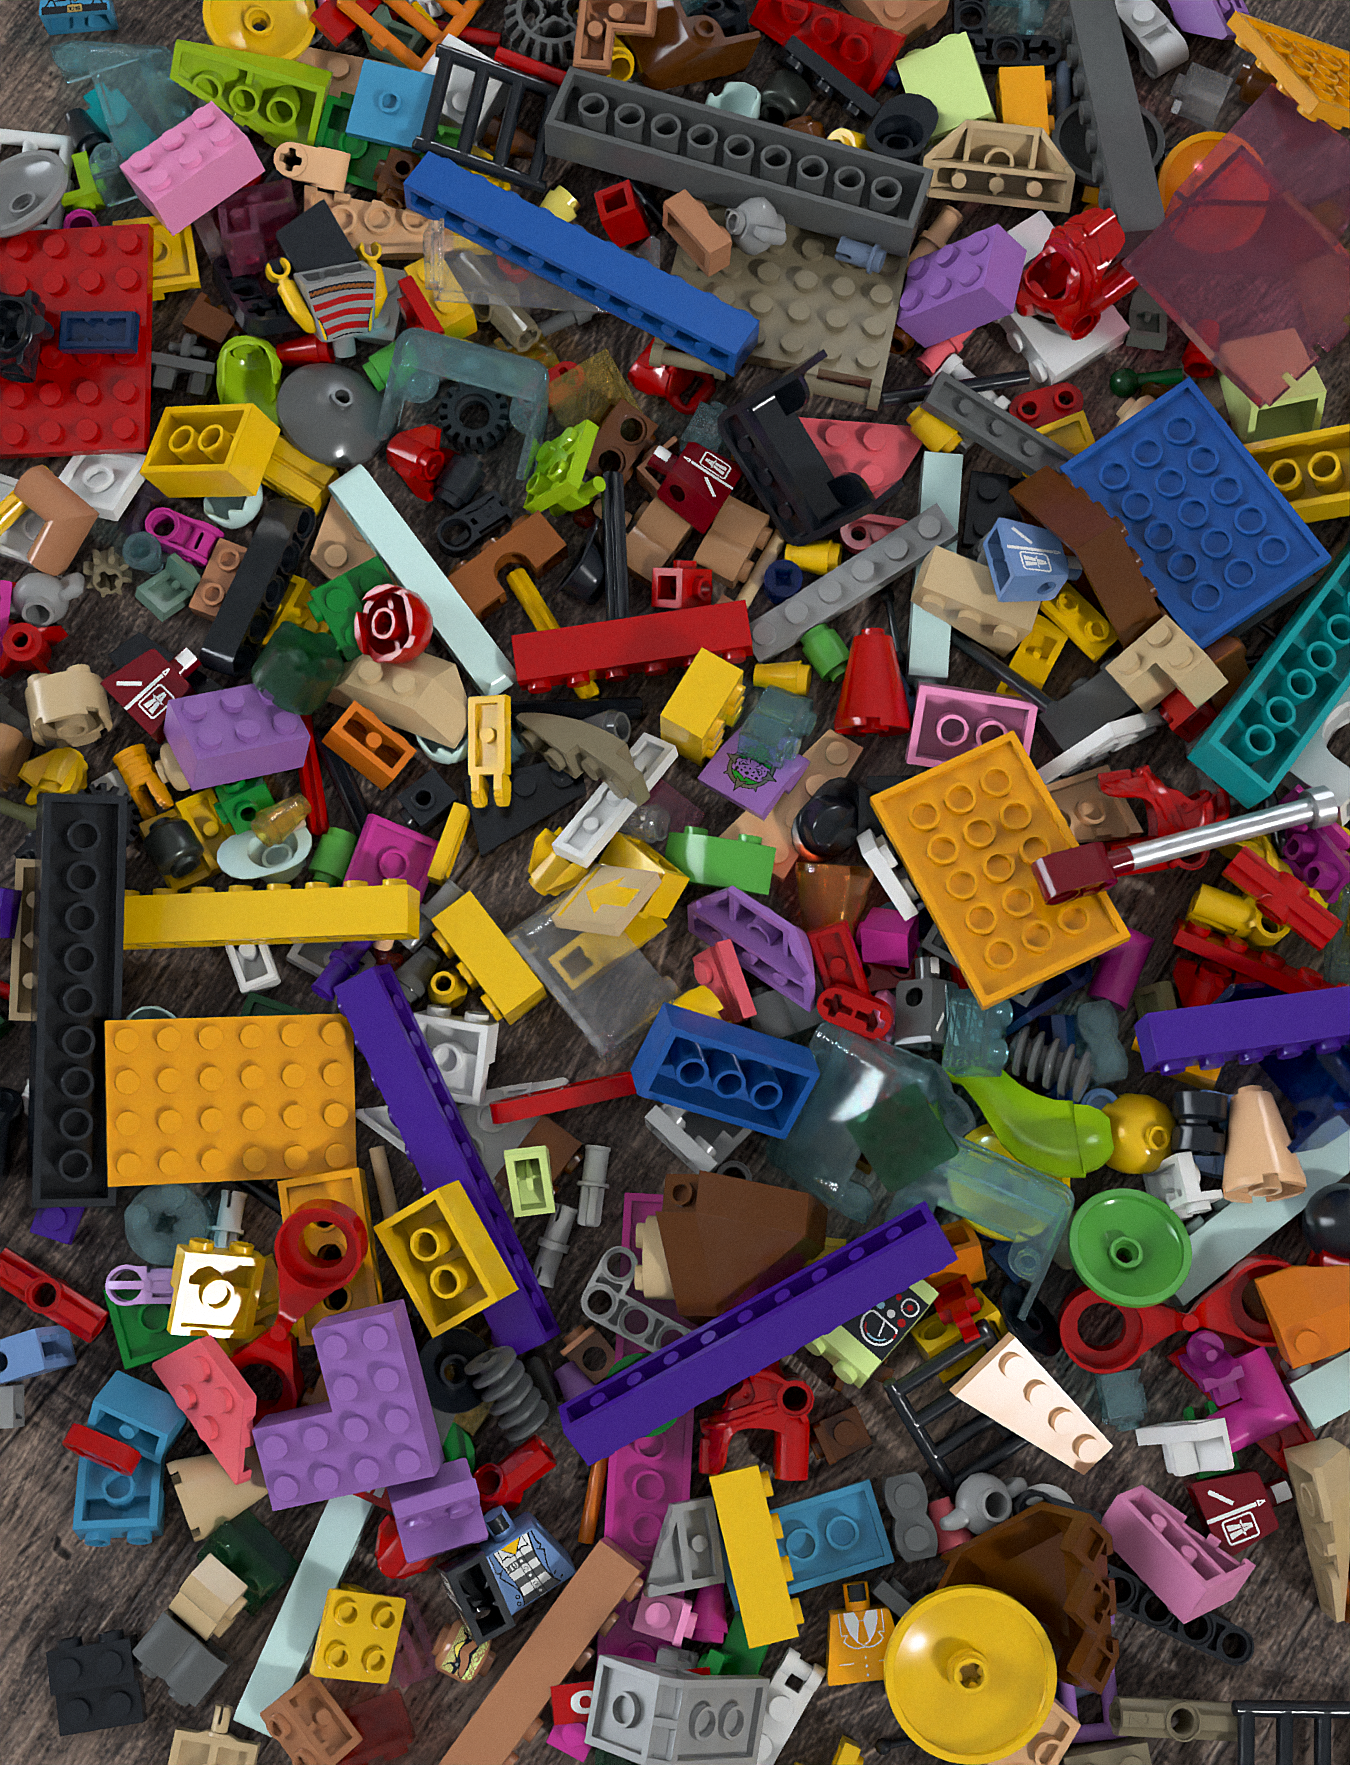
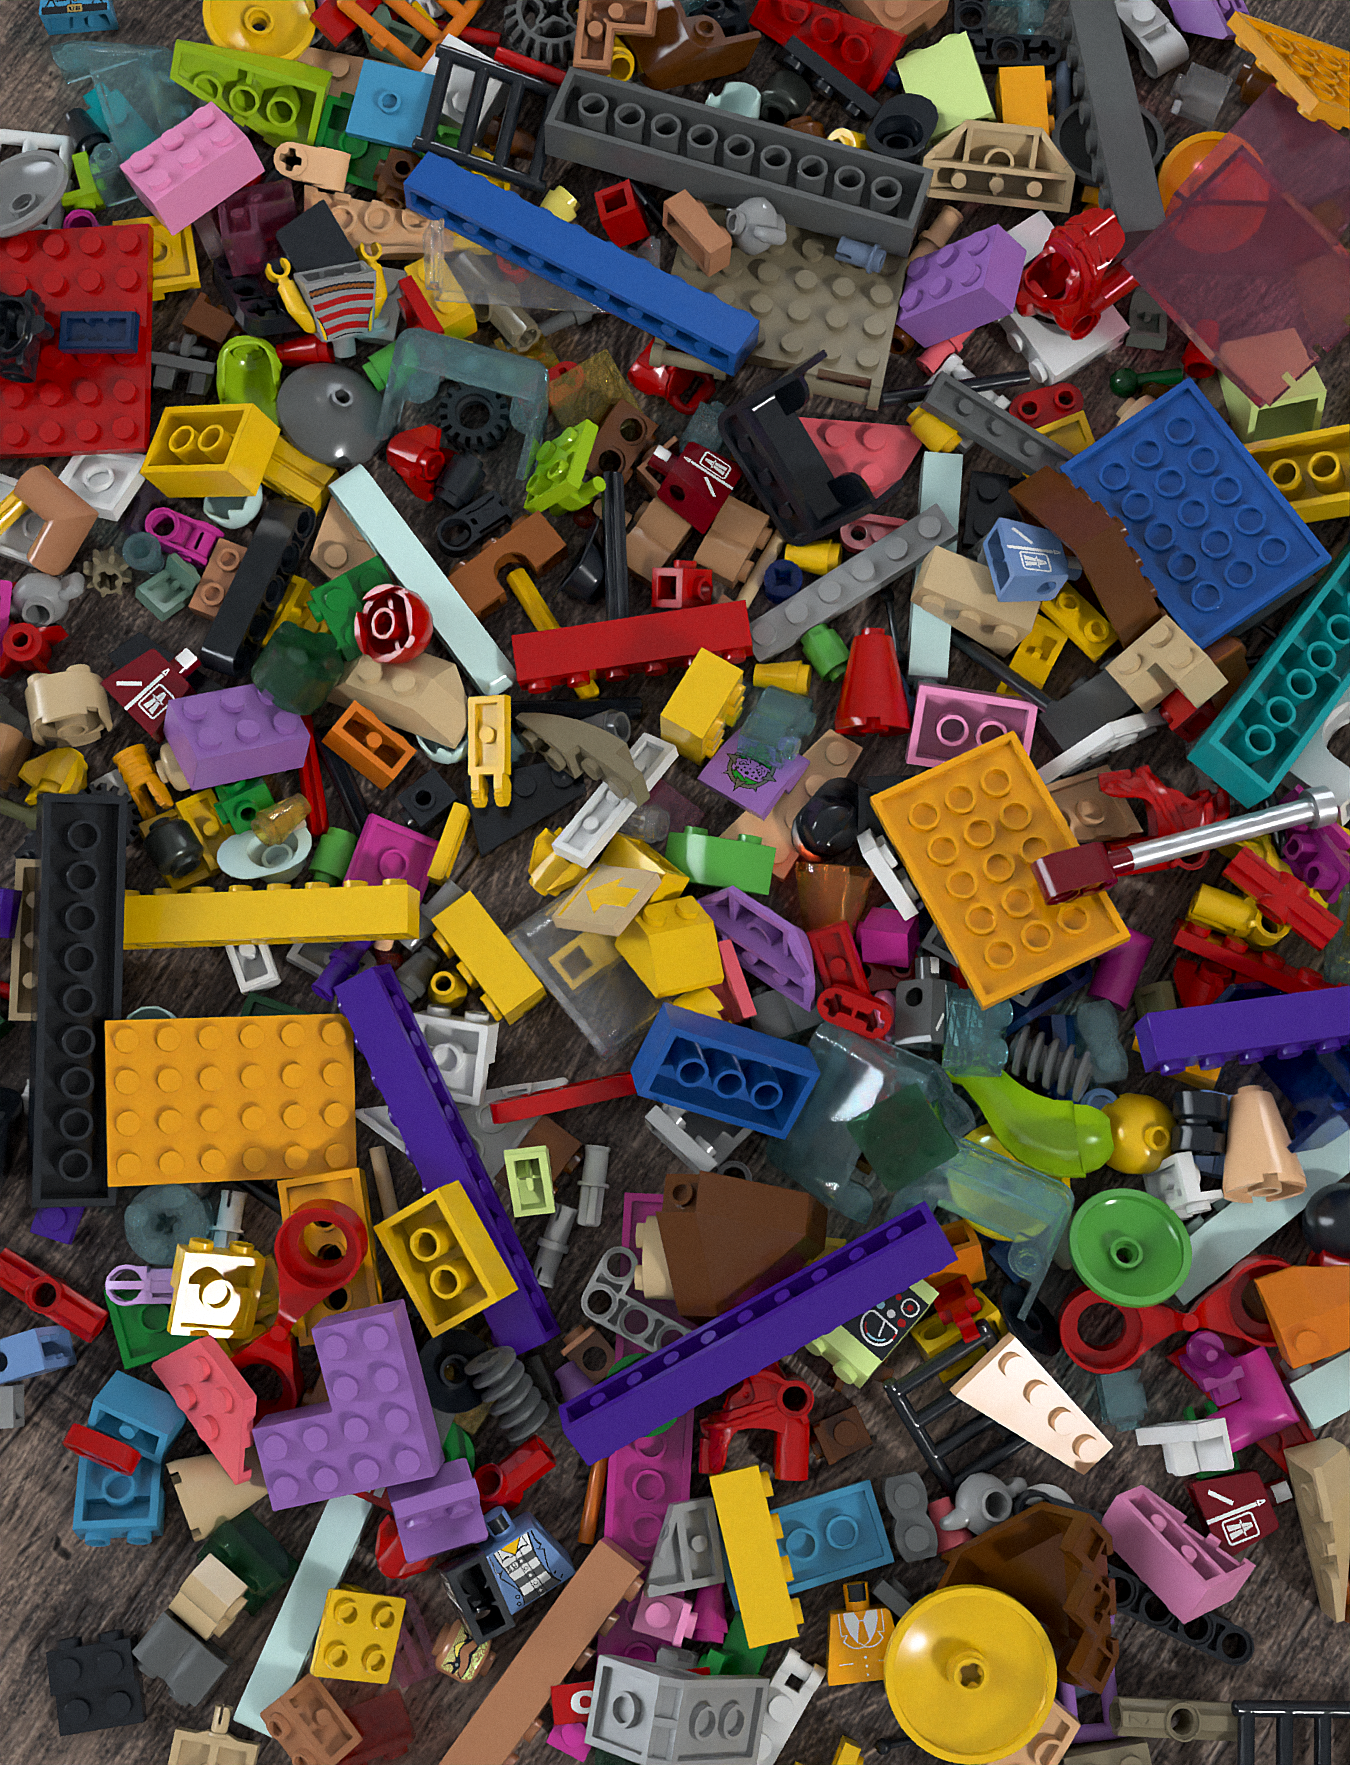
(672, 947): none -> yellow slope

